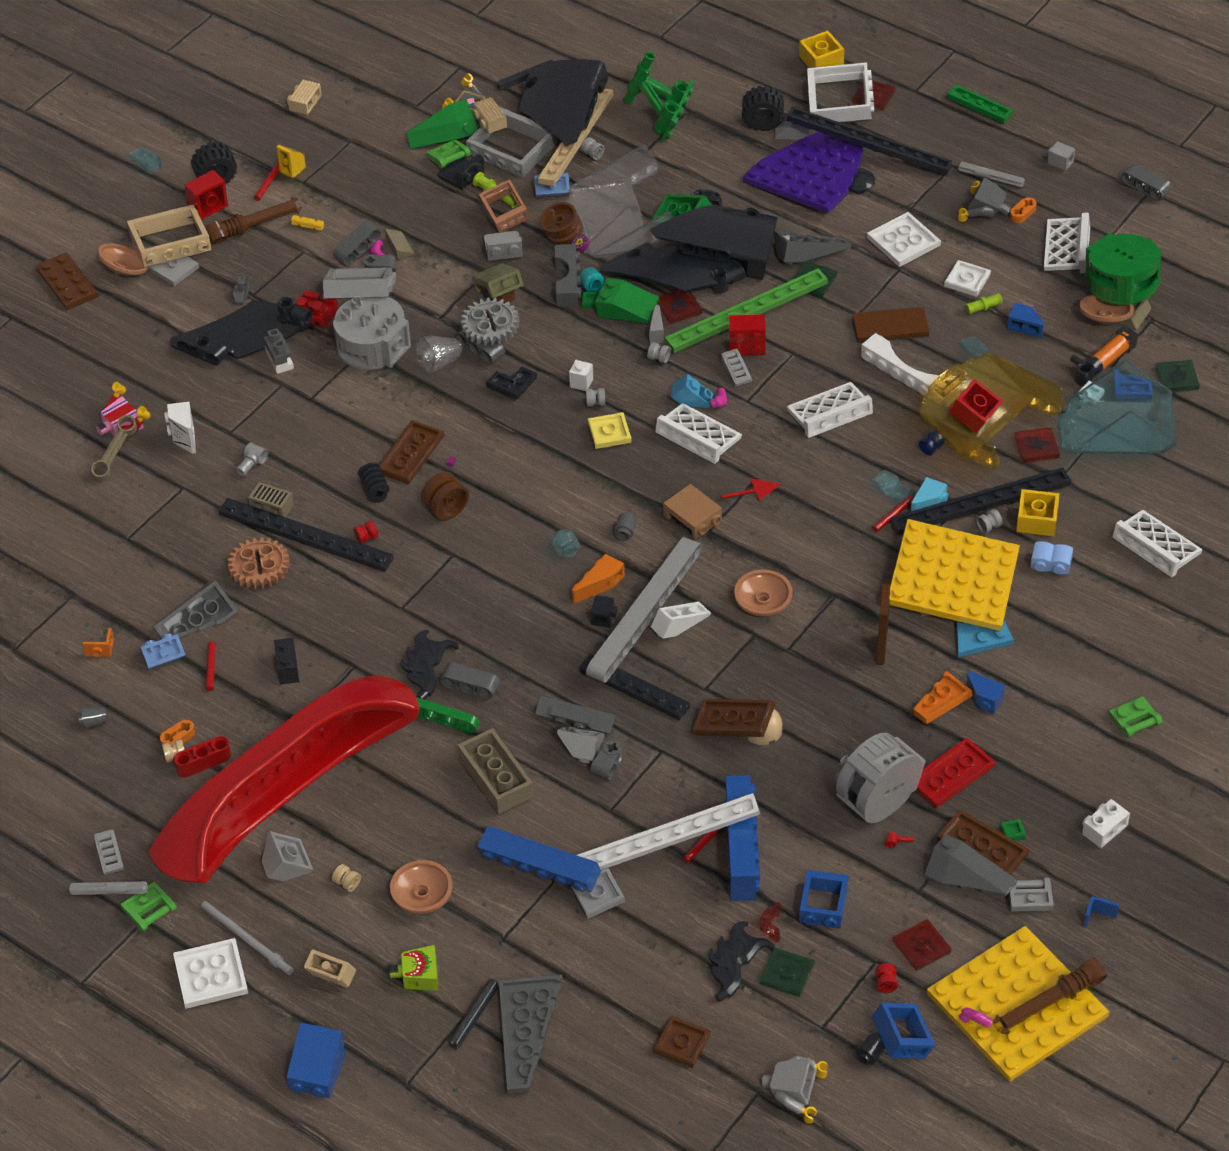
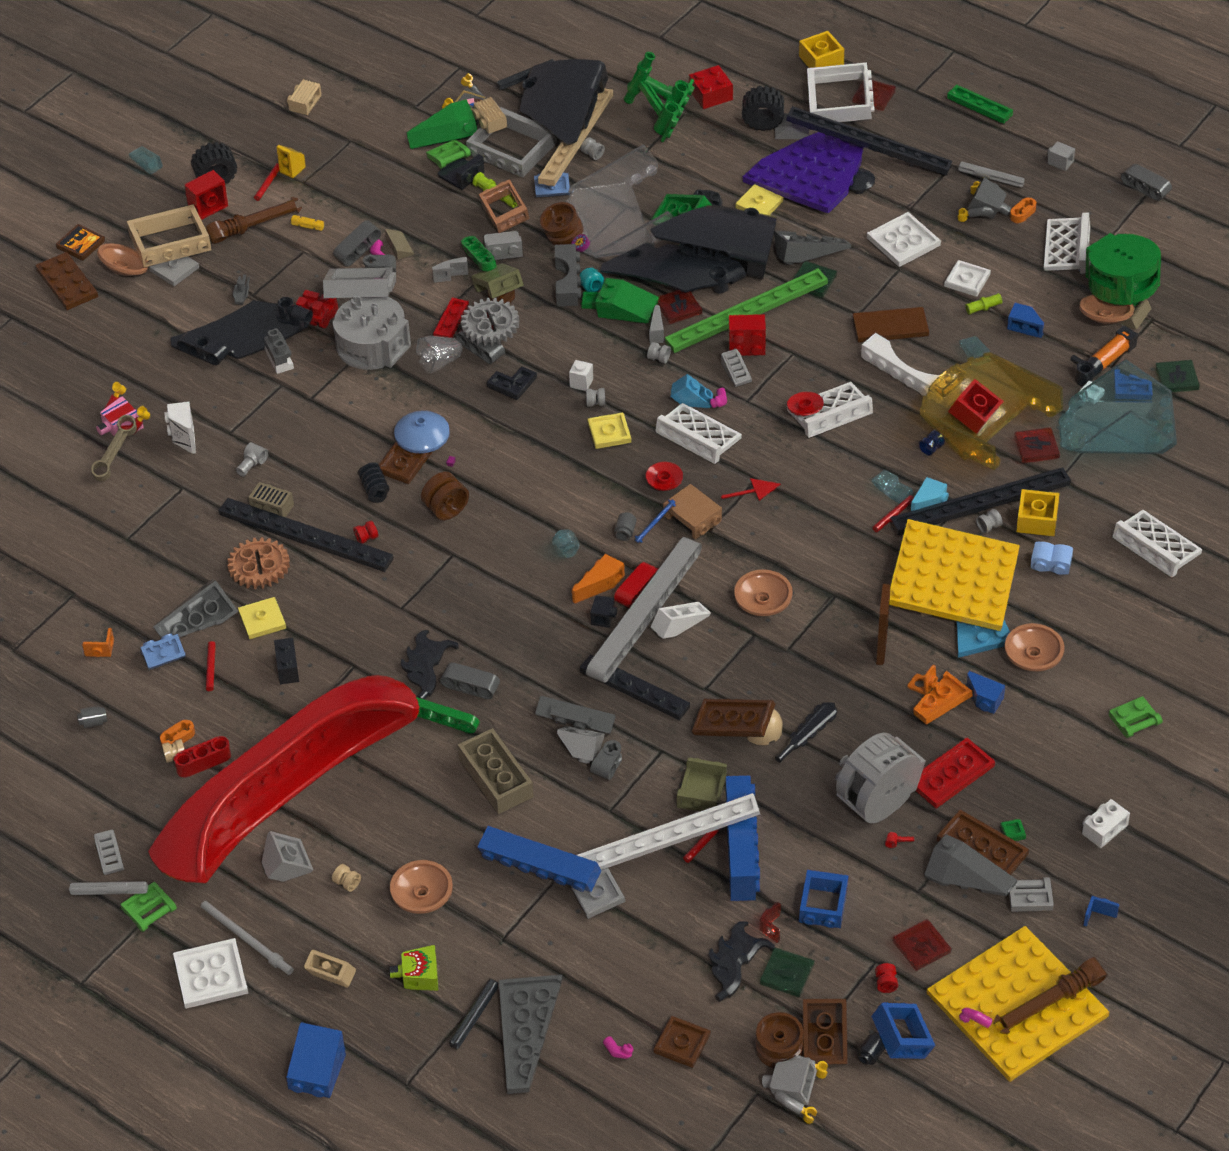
(80, 242): none -> tile
(262, 618): none -> light yellow plate
(421, 432): none -> medium blue dish
(451, 318): none -> red plate
(454, 267): none -> light grey slope
(478, 253): none -> green beam
(618, 1051): none -> dark pink arm
(635, 584): none -> red beam
(639, 538): none -> blue axle
(664, 476): none -> red dish
(702, 785): none -> olive panel
(711, 87): none -> red brick
(760, 199): none -> light yellow plate
(778, 1038): none -> reddish brown wheel
(805, 403): none -> red dish
(814, 722): none -> black sword
(825, 1030): none -> reddish brown slope
(930, 680): none -> orange bracket
(1034, 647): none -> nougat dish

